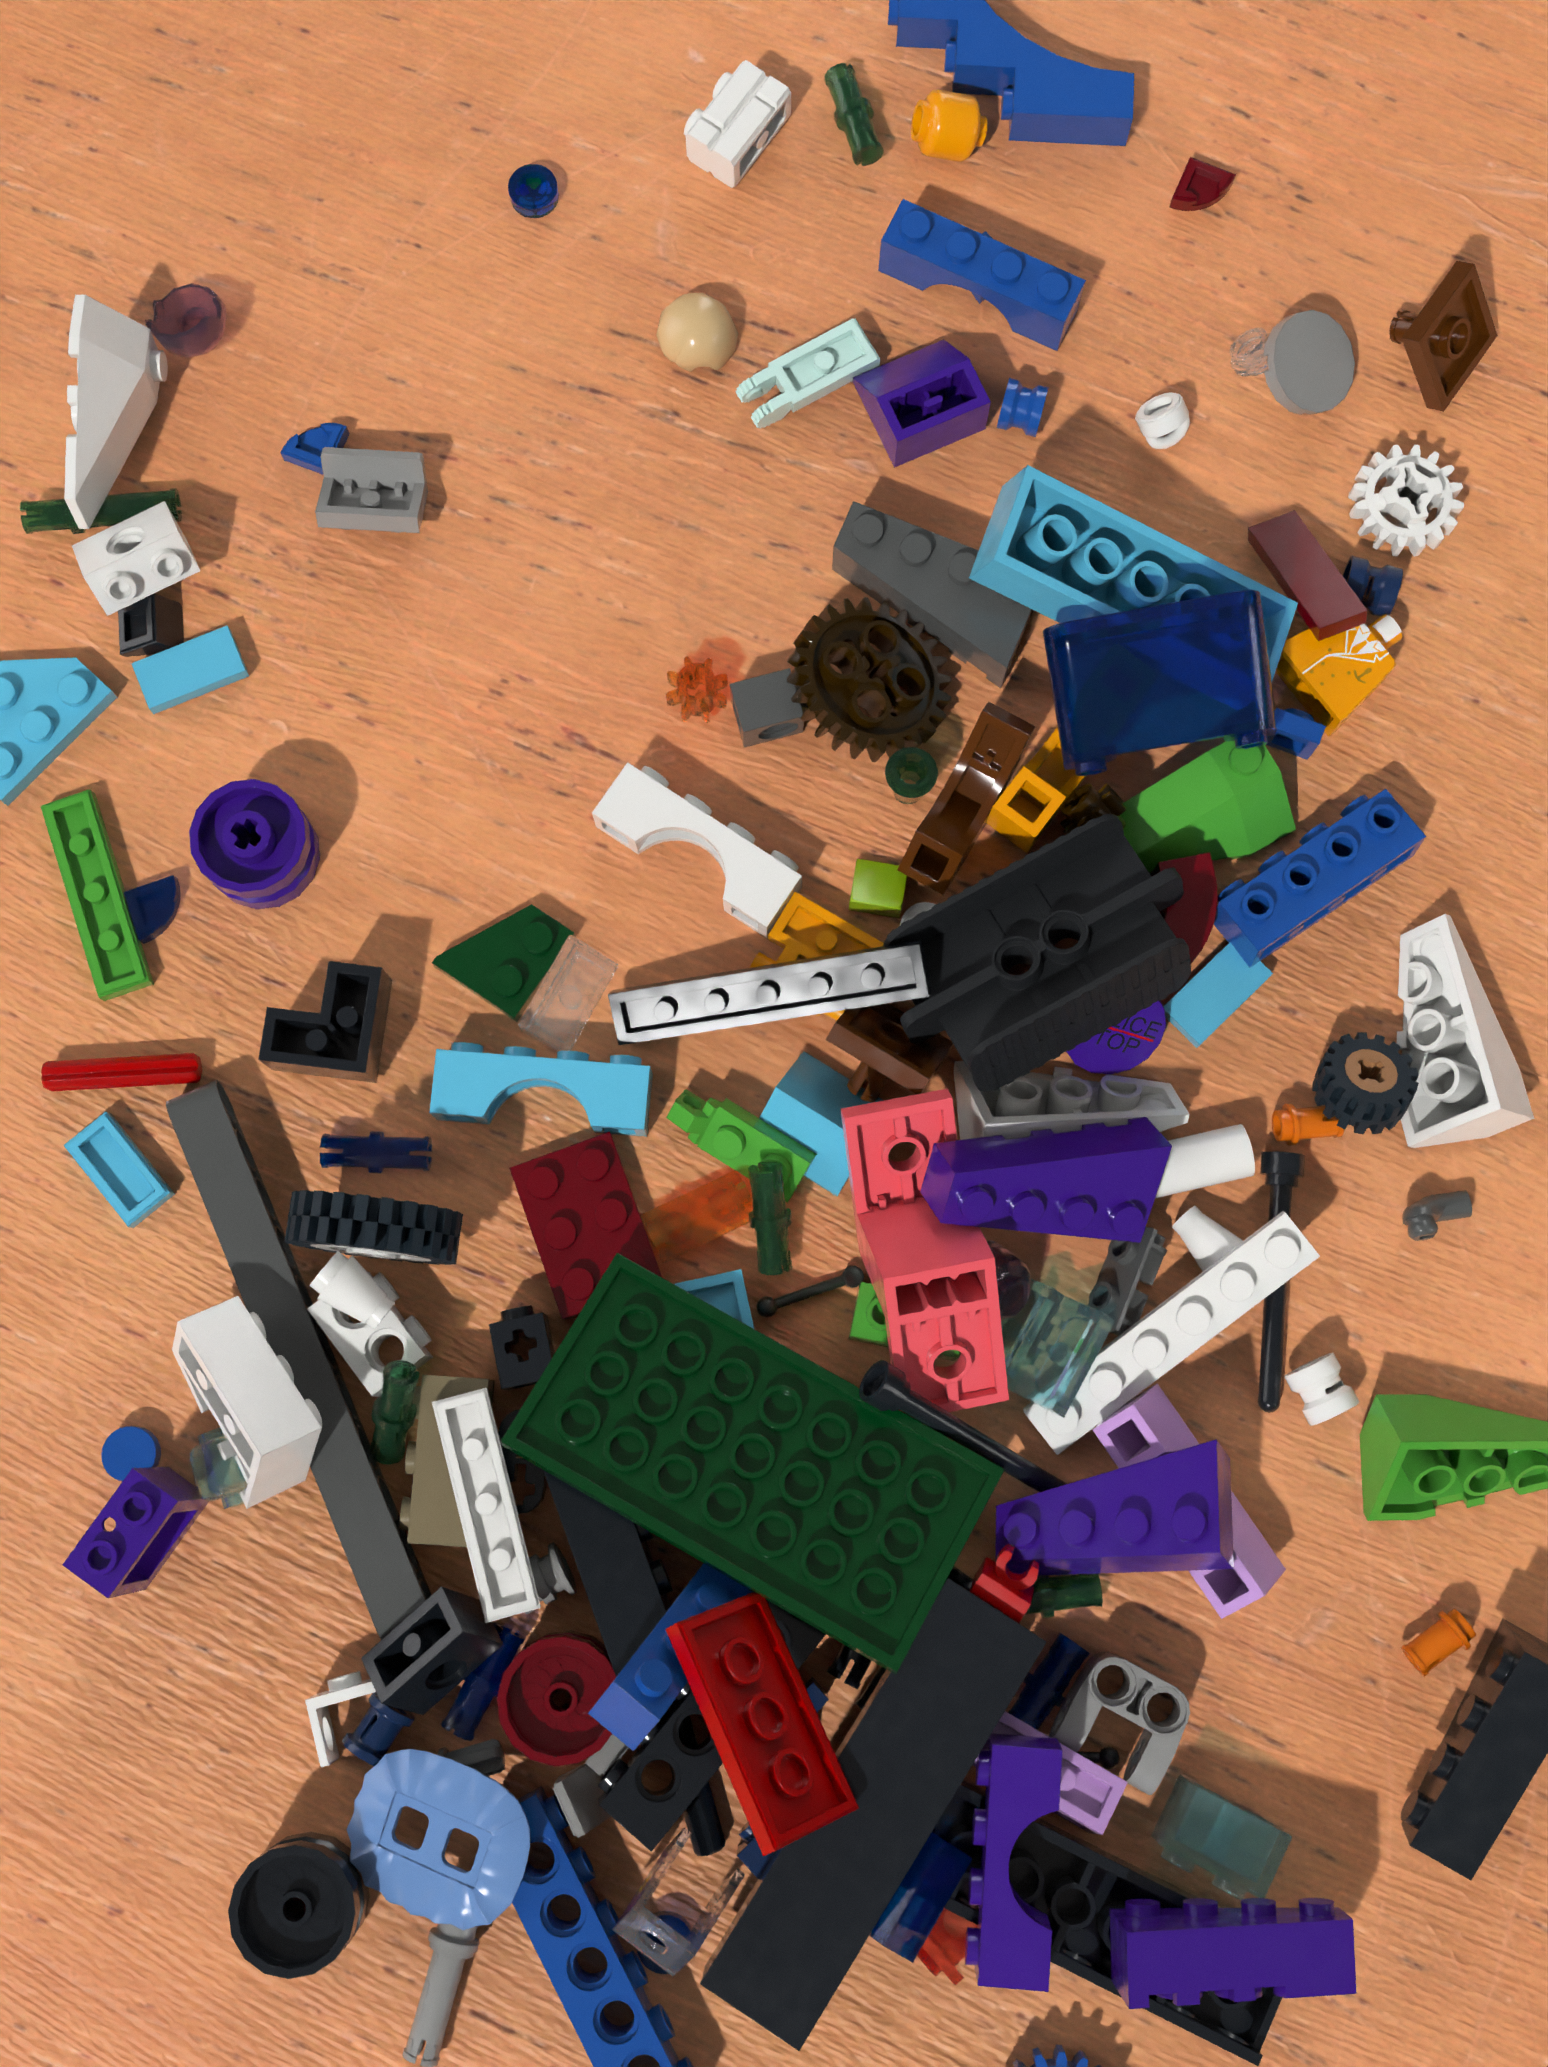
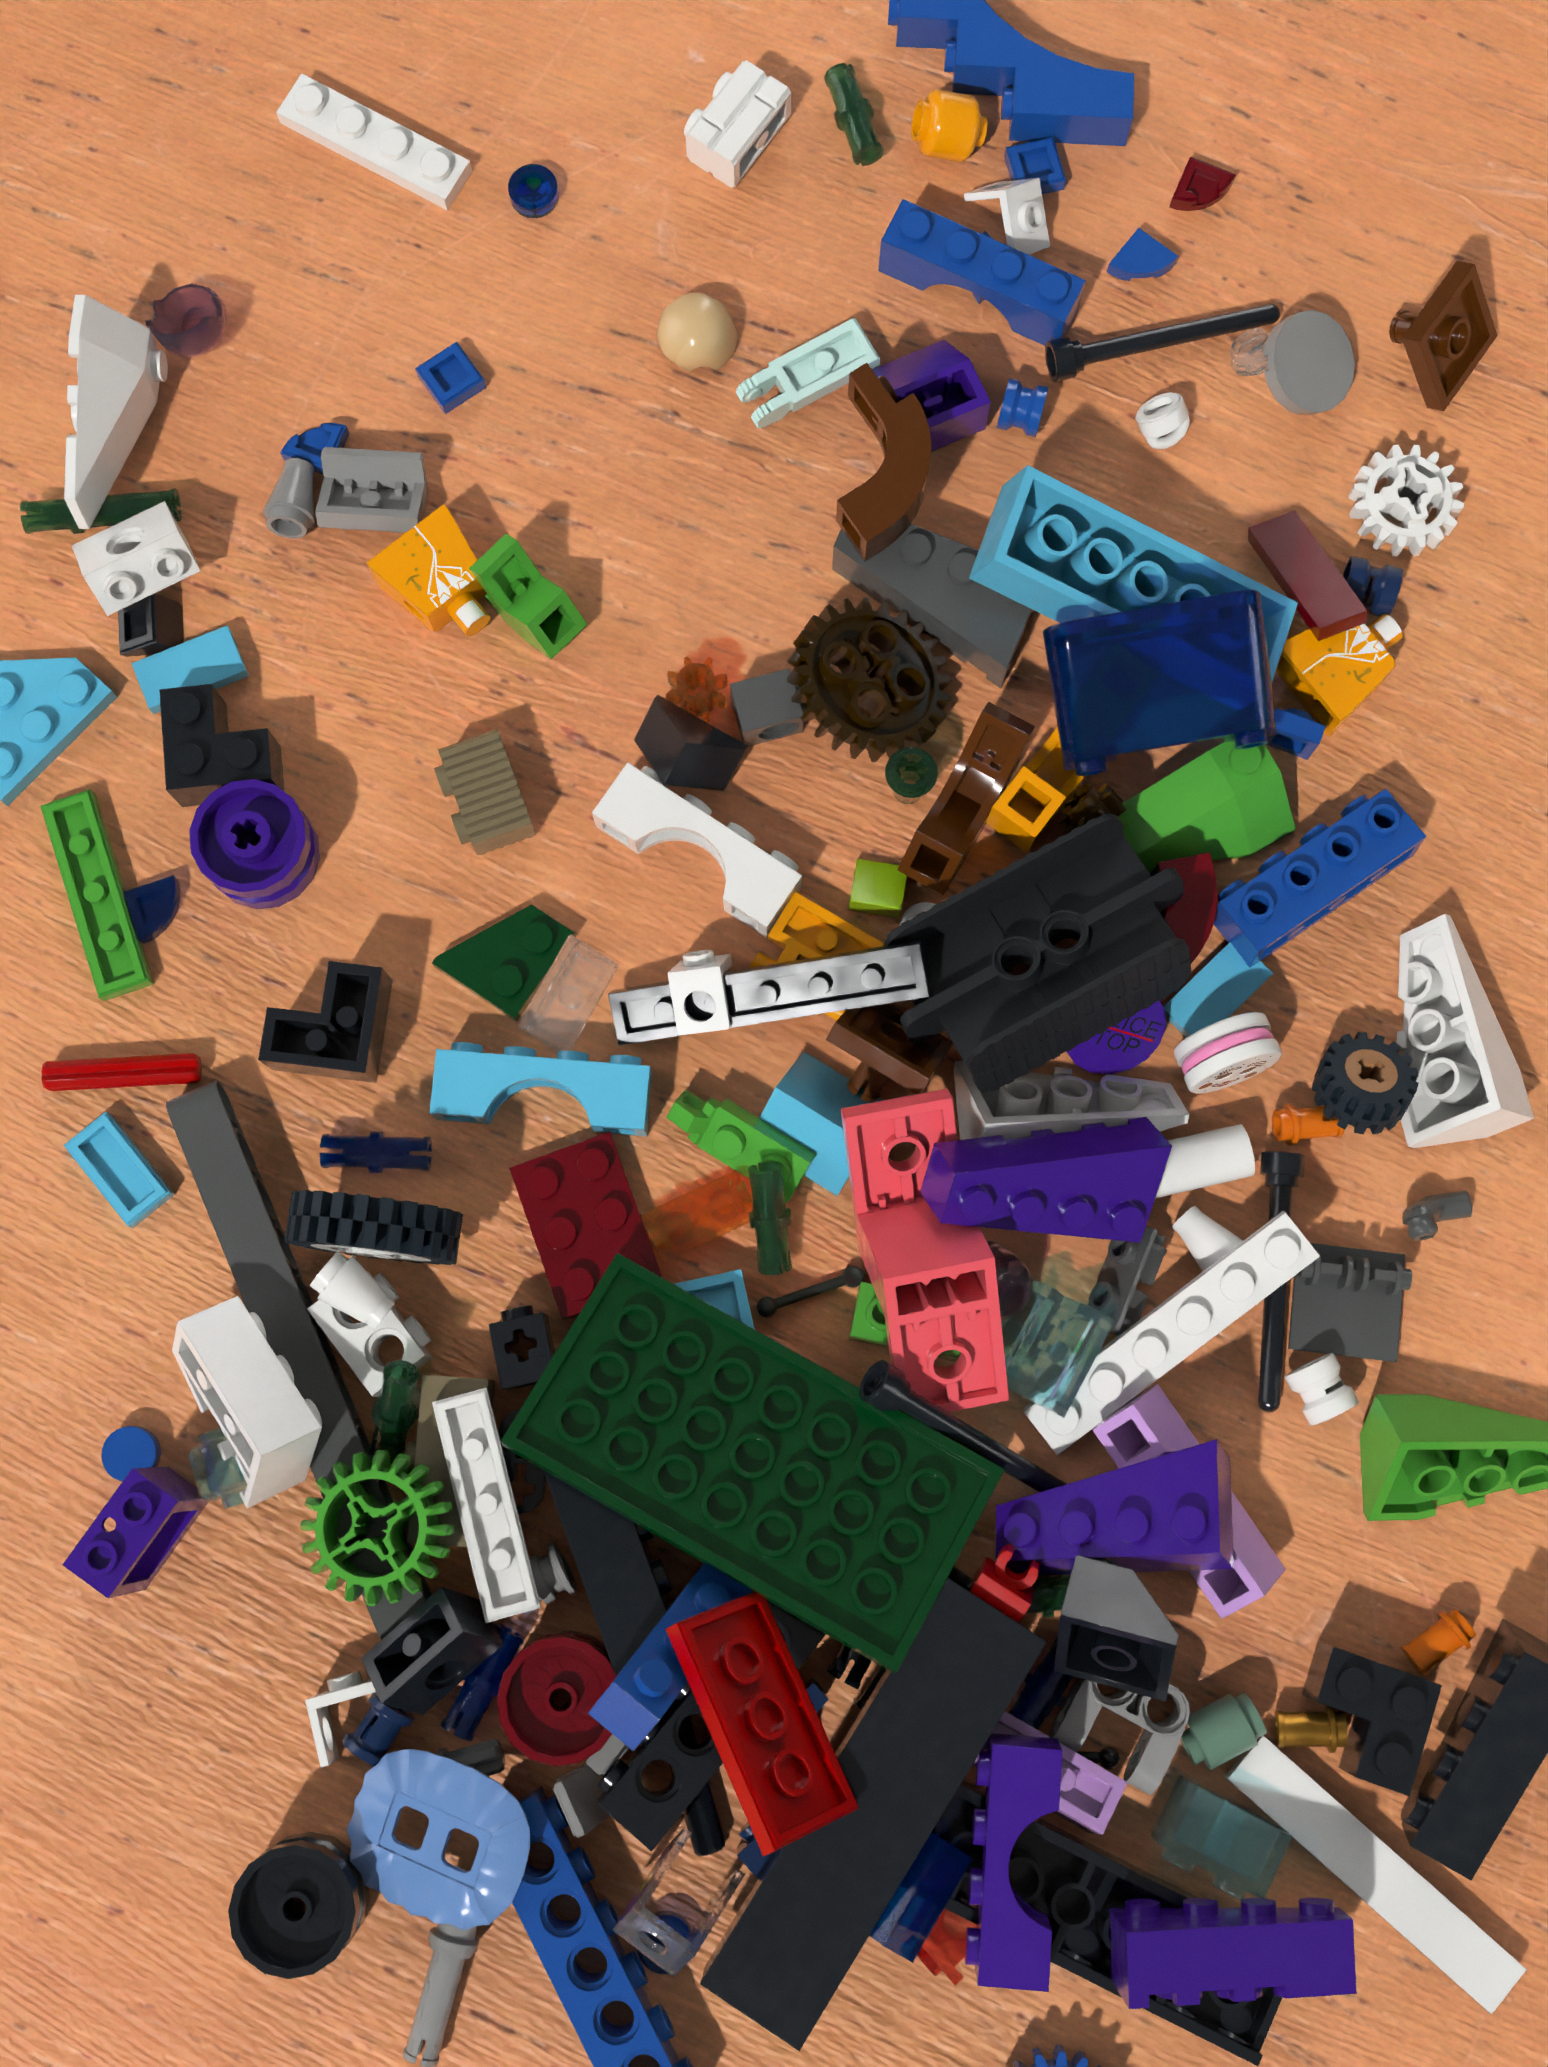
(203, 753): none -> black brick
(291, 501): none -> light grey cone
(362, 1507): none -> bright green gear
(374, 141): none -> white plate
(431, 574): none -> light orange torso
(450, 377): none -> blue tile
(485, 792): none -> dark tan brick
(526, 598): none -> bright green brick
(686, 748): none -> black slope
(705, 973): none -> white bracket
(889, 501): none -> reddish brown arch
(1021, 212): none -> white bracket
(1036, 160): none -> blue tile
(1068, 356): none -> black piece
(1114, 1631): none -> black slope
(1142, 258): none -> blue tile
(1222, 1730): none -> sand green brick
(1227, 1052): none -> white head
(1311, 1729): none -> pearl gold pin
(1349, 1303): none -> dark grey hinge
(1376, 1874): none -> white tile
(1388, 1709): none -> black brick

